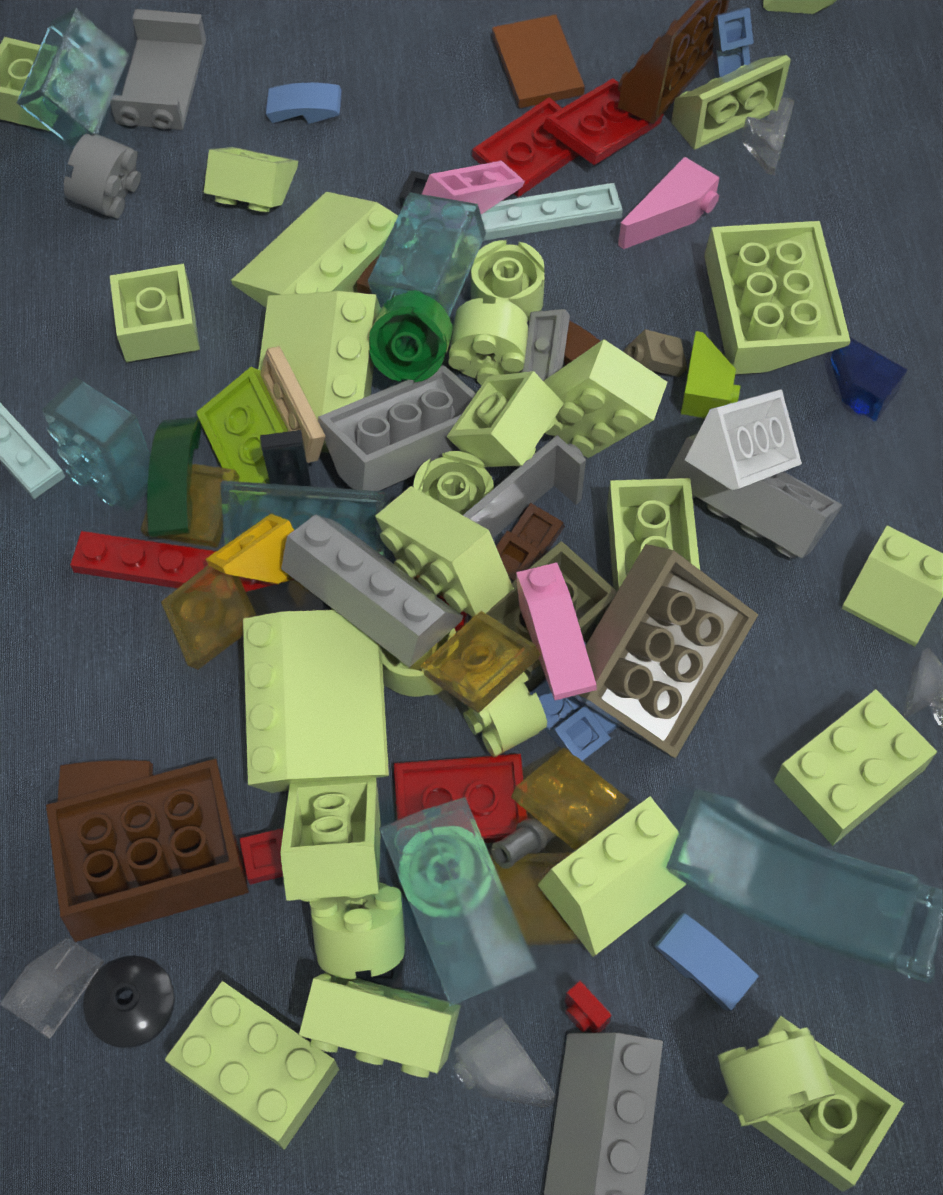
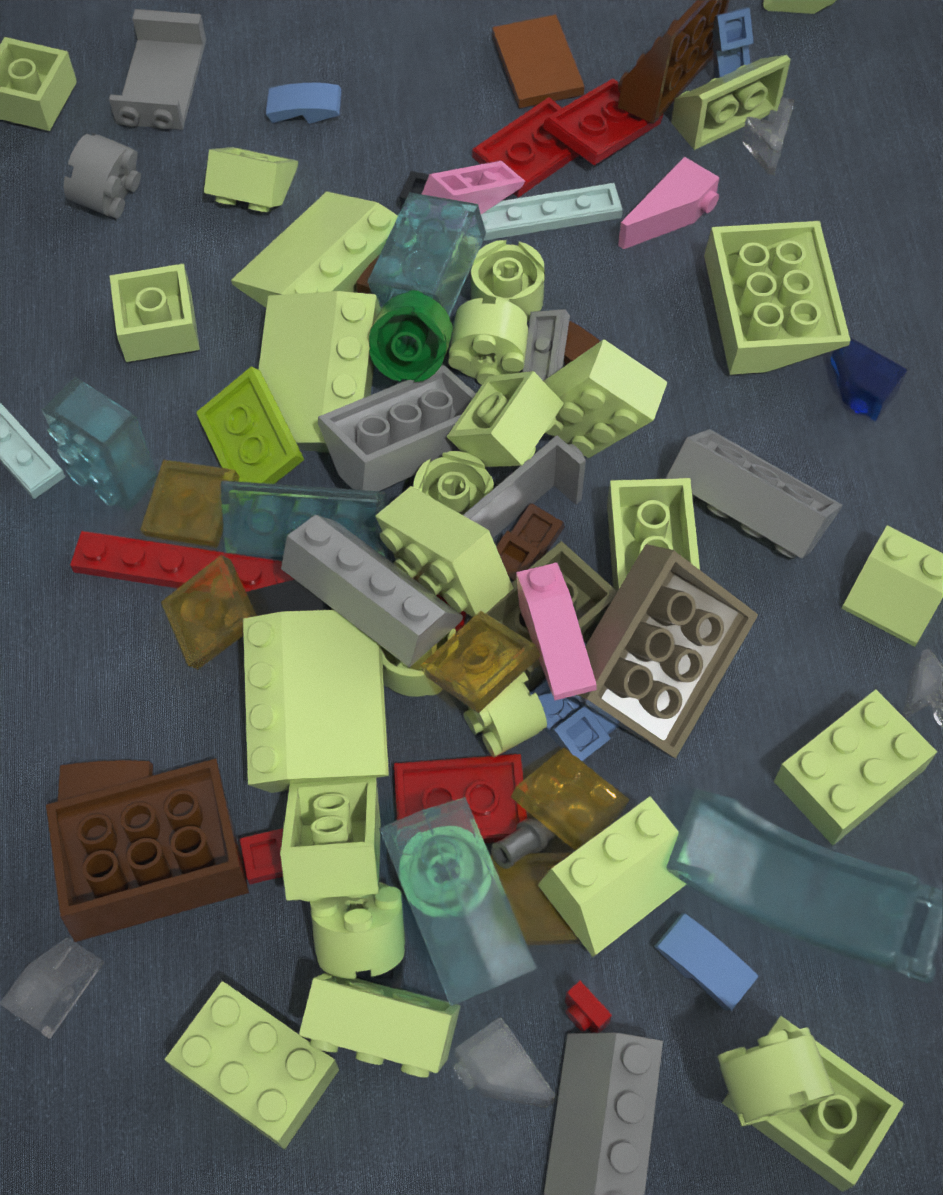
(73, 77): clear light blue brick -> none
(140, 1019): black dish -> none
(170, 476): dark green slope -> none
(256, 552): yellow slope -> none
(286, 458): black tile -> none
(291, 401): tan tile -> none
(658, 352): dark tan bracket -> none
(708, 379): lime slope -> none
(746, 441): white slope -> none

